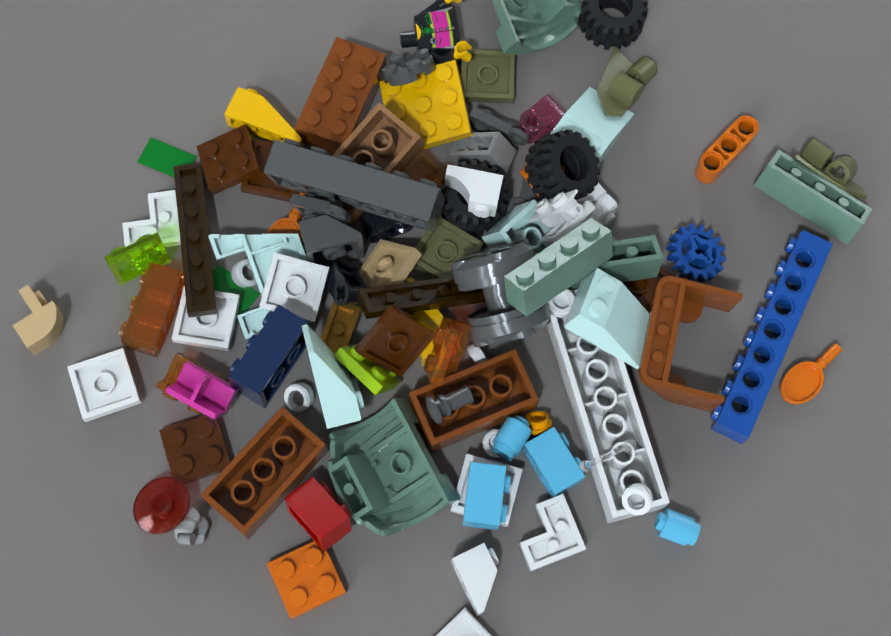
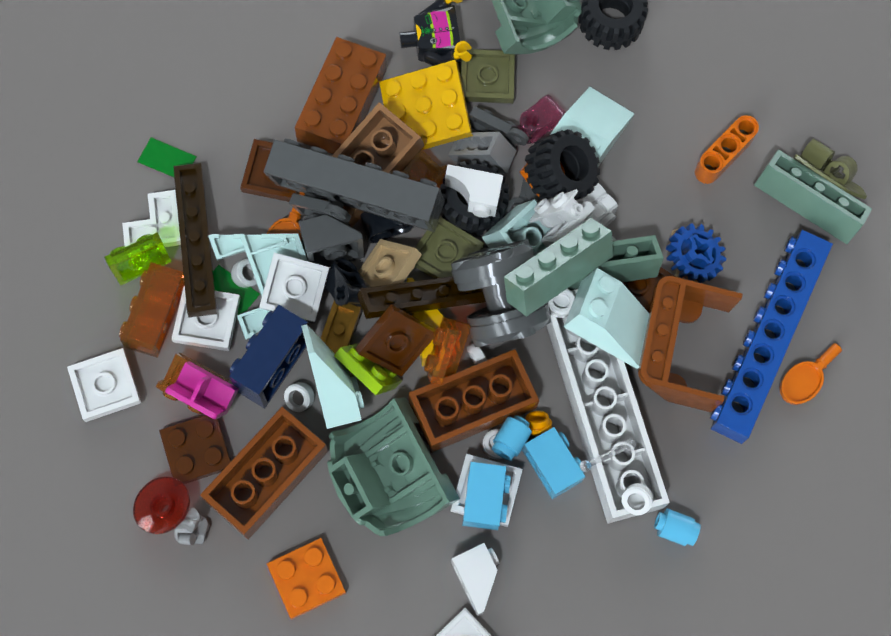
(44, 323): tan brick -> none
(229, 159): reddish brown plate -> none
(259, 116): yellow slope -> none
(318, 513): red brick -> none
(405, 69): dark grey plate -> none
(446, 404): dark grey pin -> none
(561, 535): white plate -> none
(623, 82): olive panel -> none

